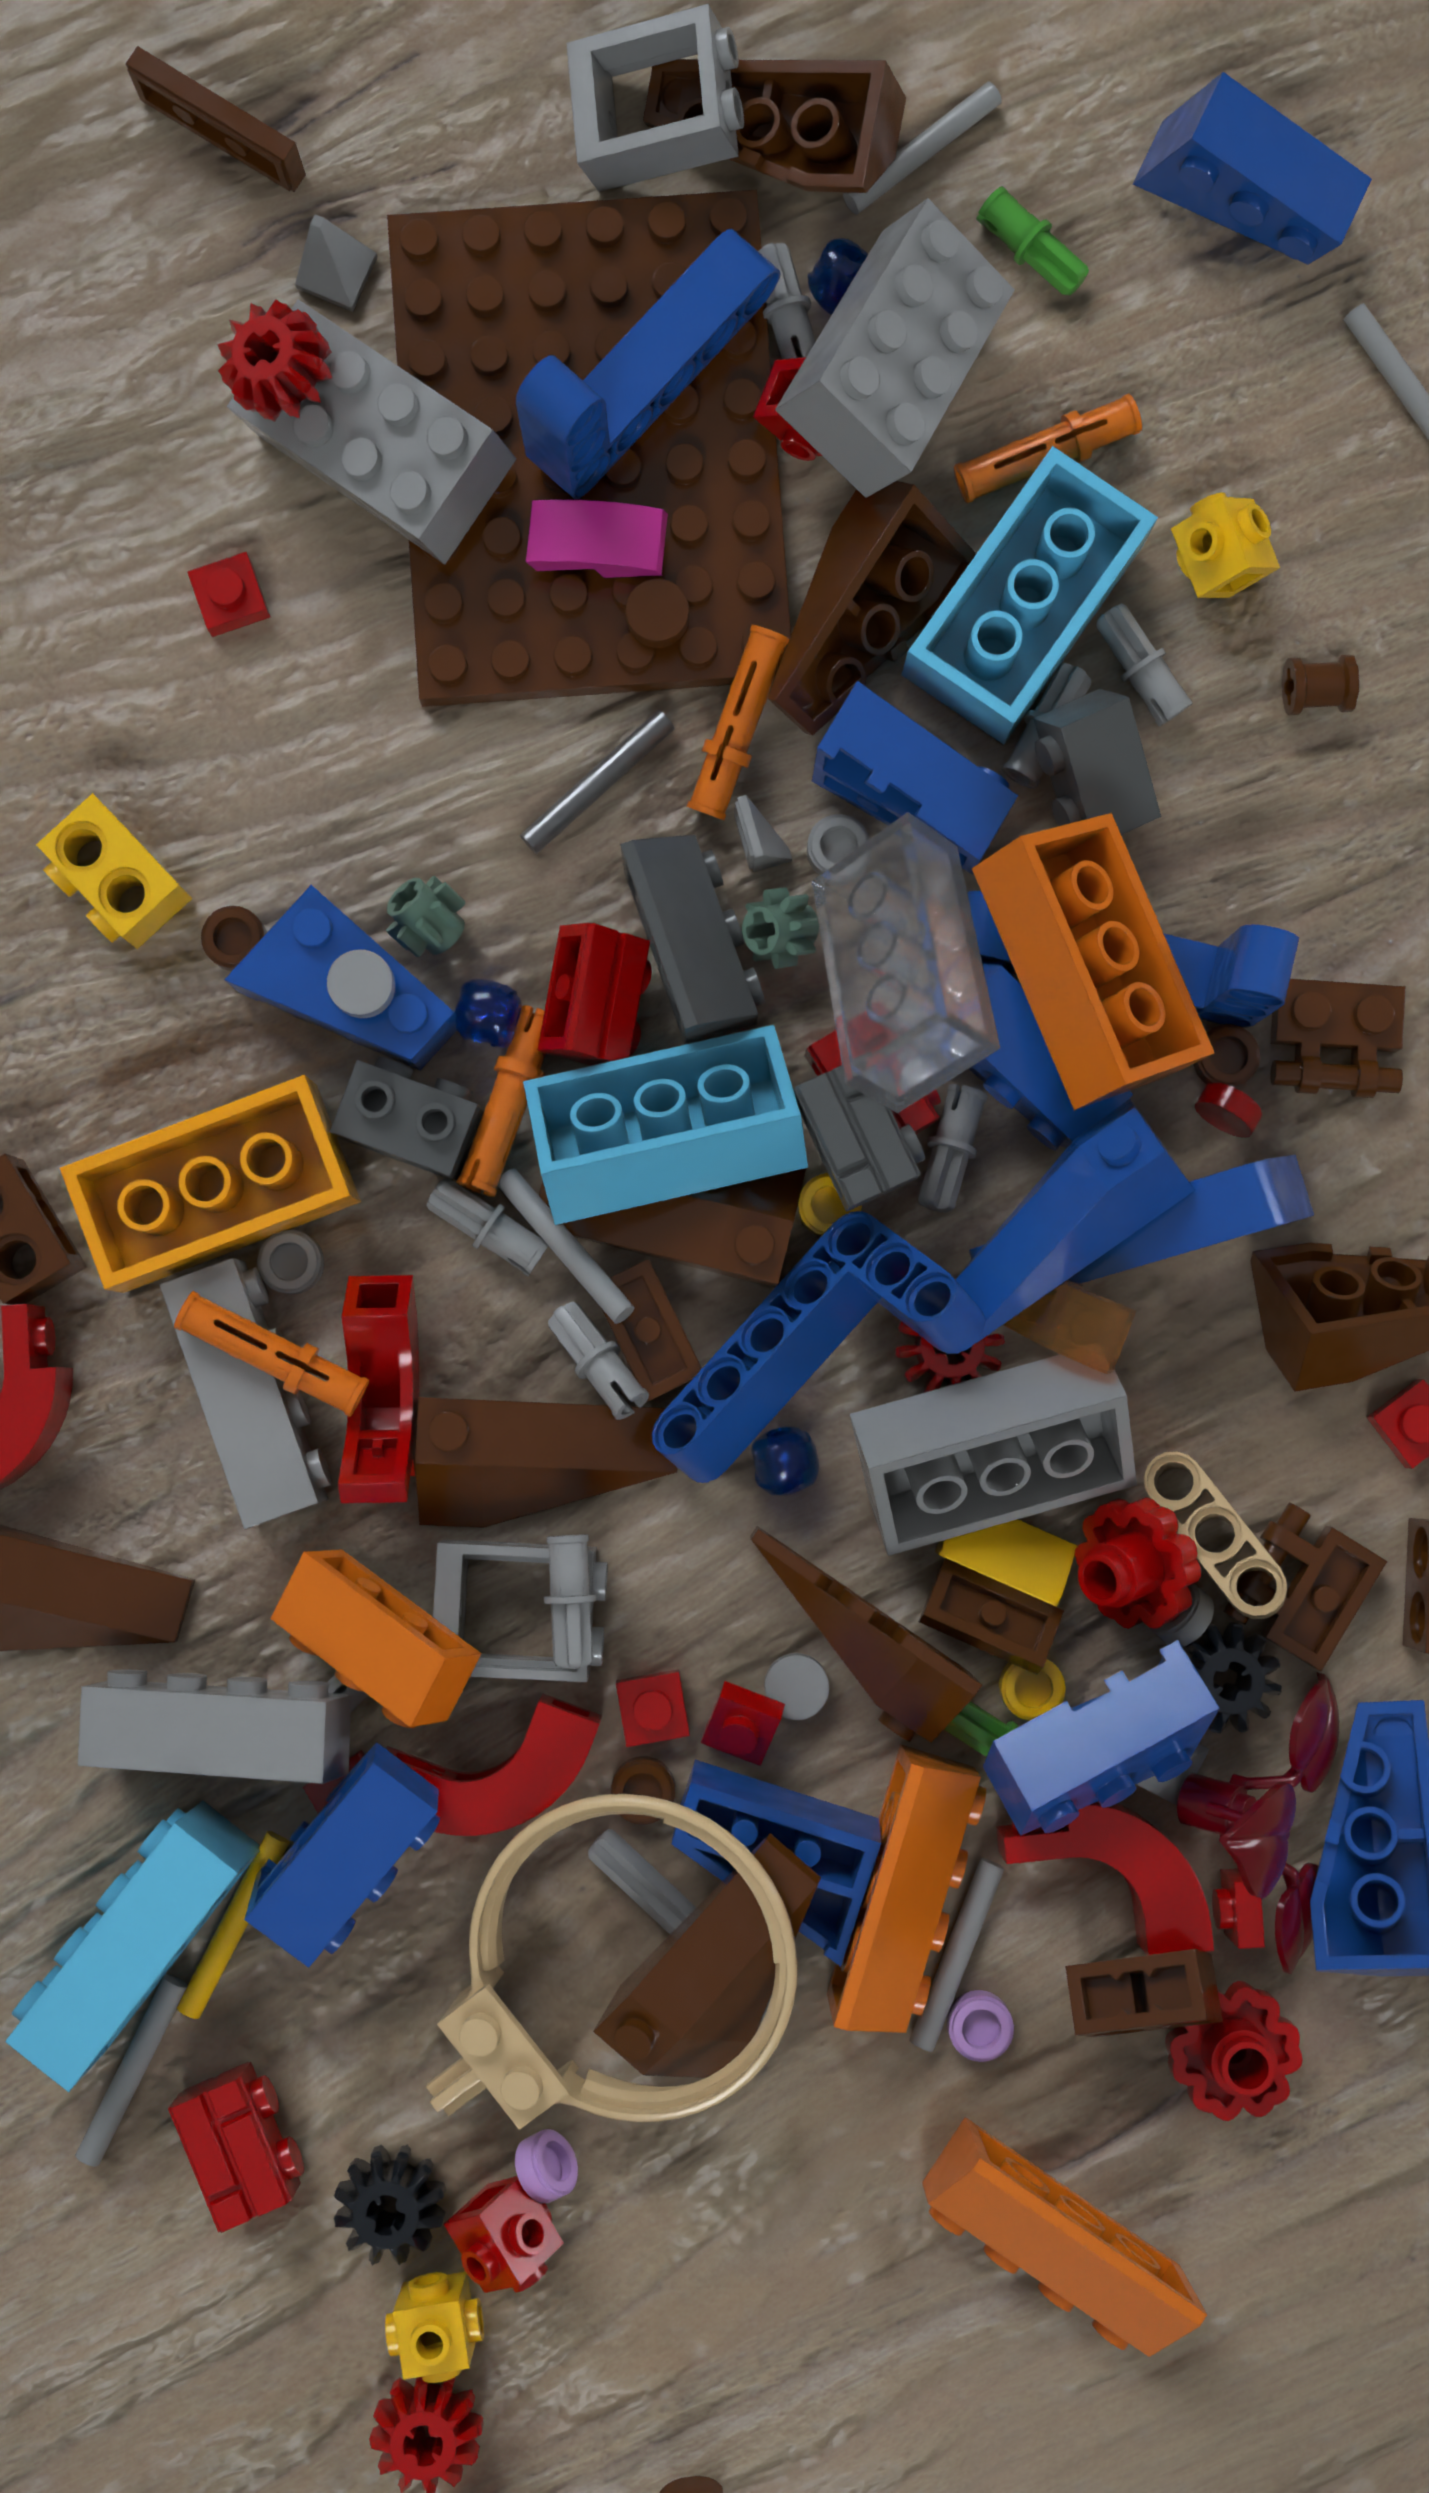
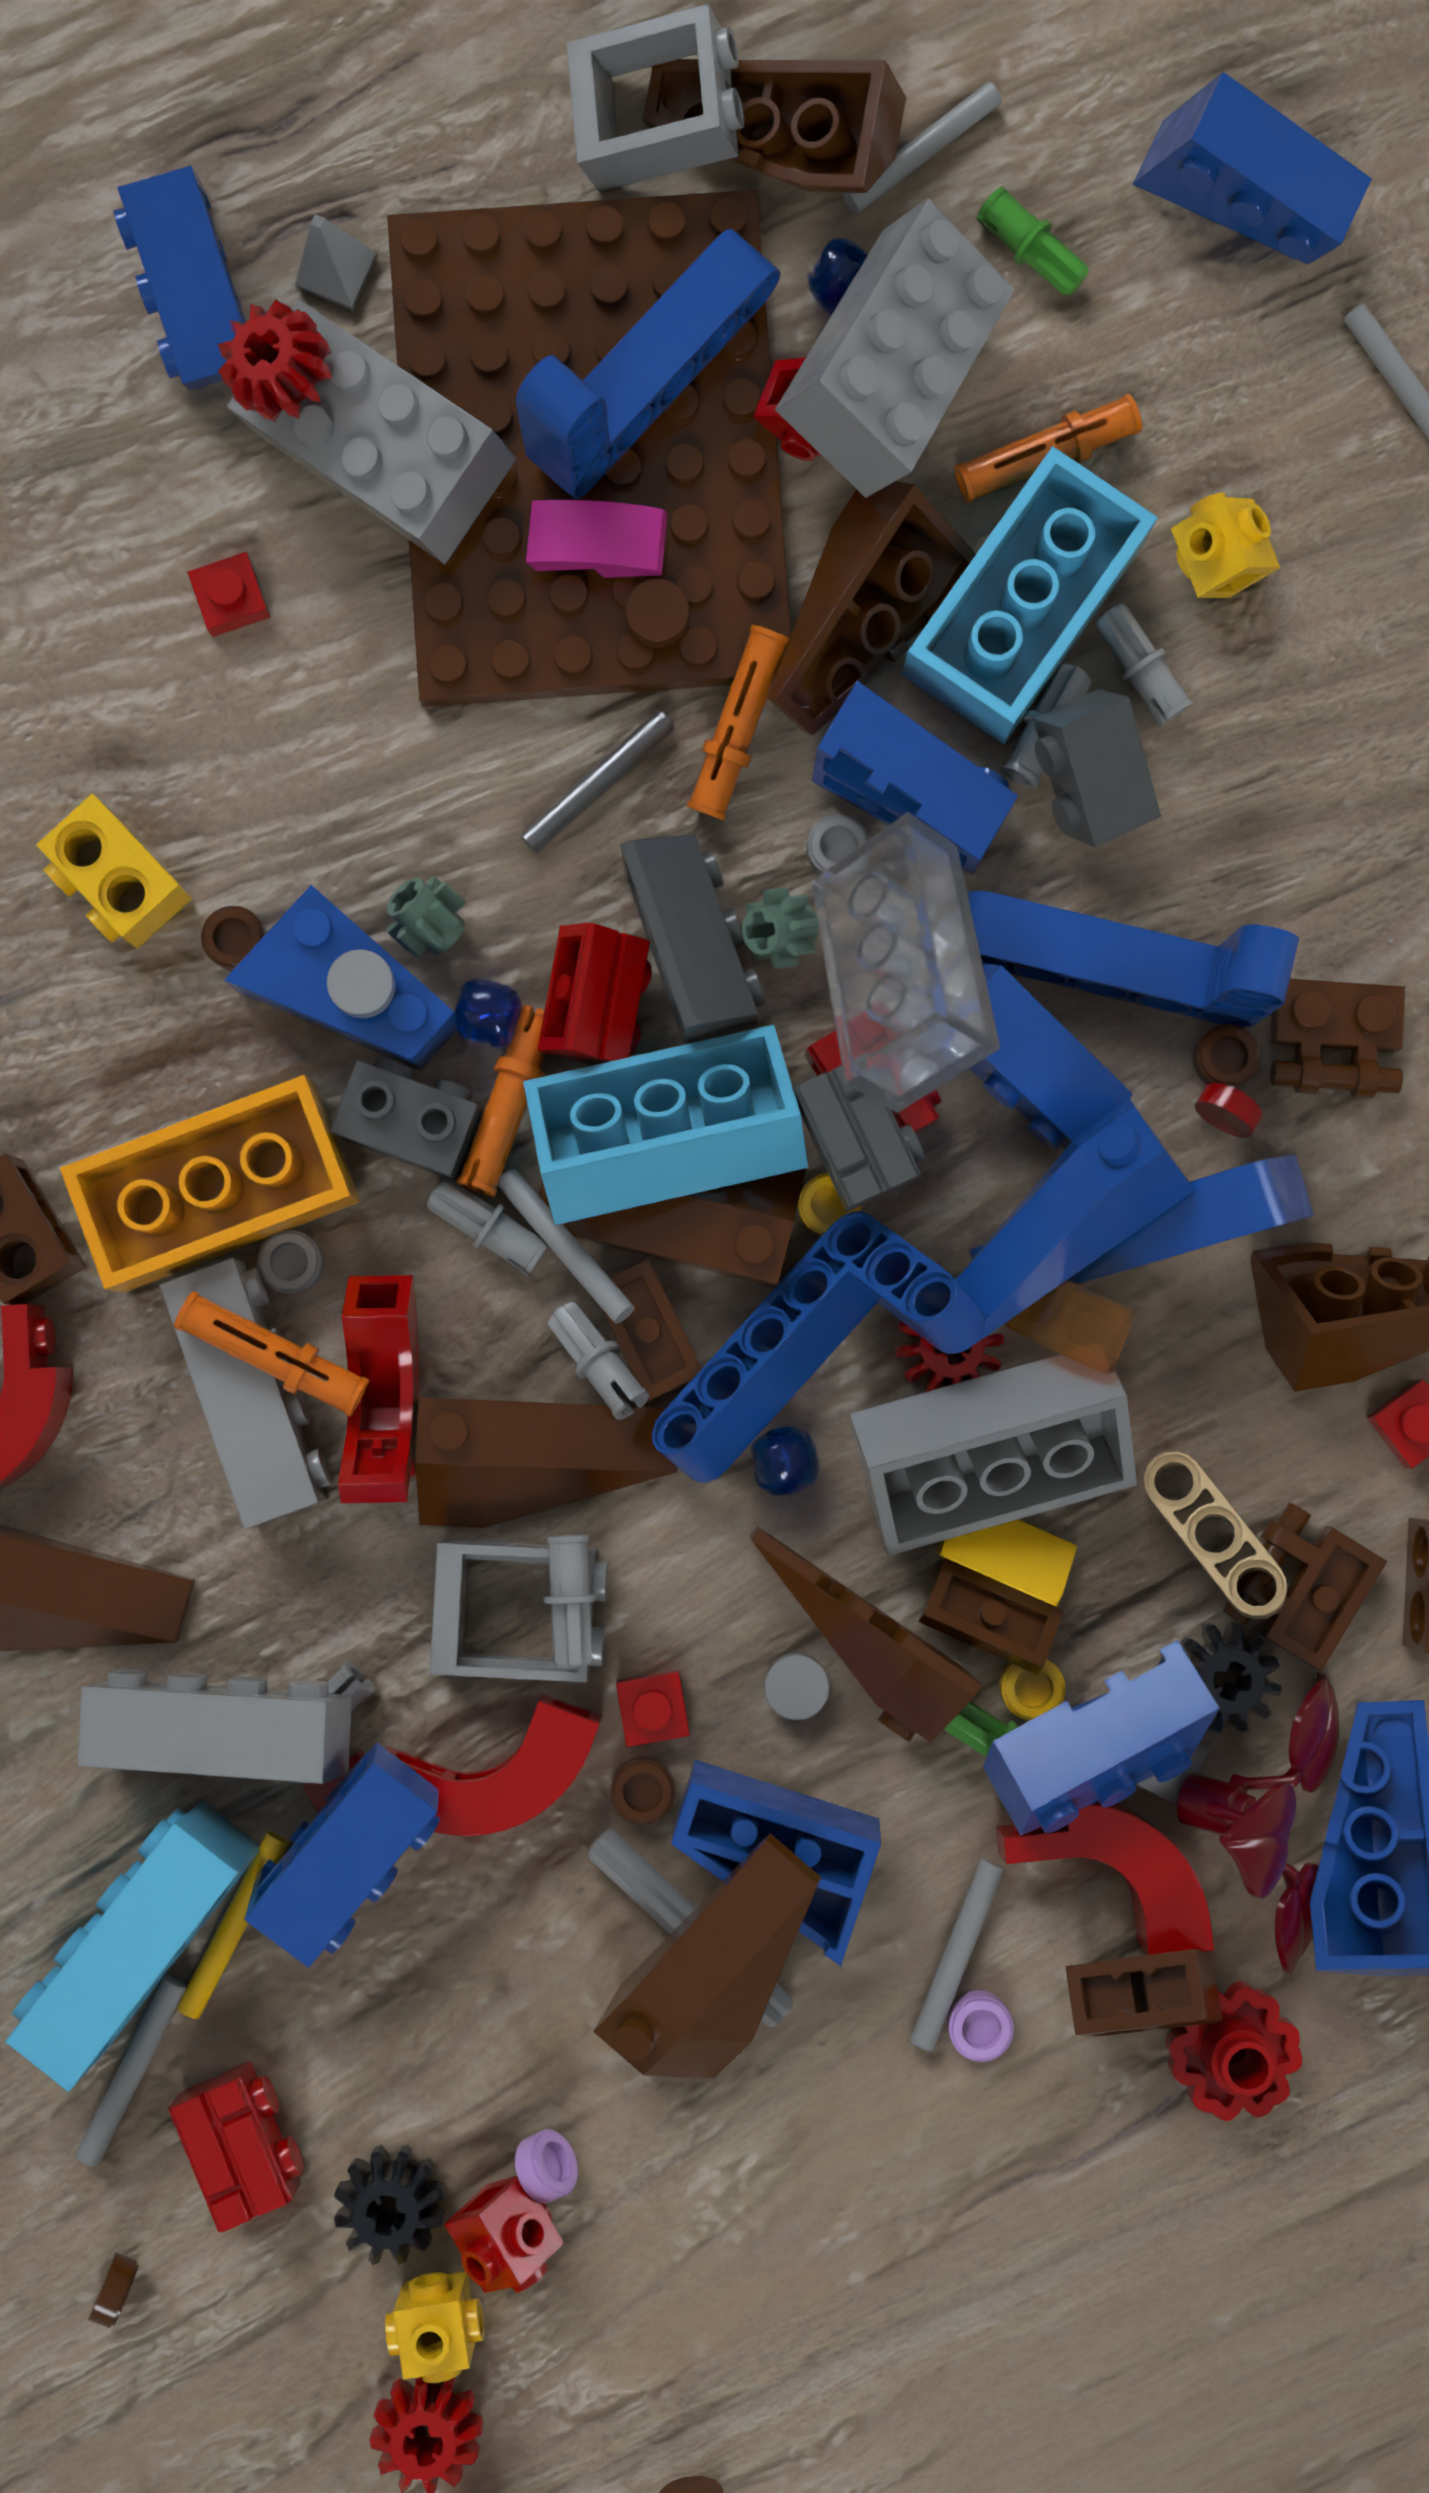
(114, 2290): none -> reddish brown tile
(183, 272): none -> blue wedge
(216, 120): reddish brown tile -> none
(375, 1638): orange brick -> none
(507, 2060): tan brick -> none
(742, 1723): red plate -> none
(759, 840): light grey slope -> none
(787, 305): light grey axle -> none
(903, 1904): orange slope -> none
(952, 1147): light grey axle -> none
(1060, 2241): orange slope -> none
(1092, 959): orange brick -> none
(1137, 1563): red plant -> none
(1190, 1623): light grey tile -> none
(1238, 1911): red plate -> none
(1320, 684): reddish brown bush -> none

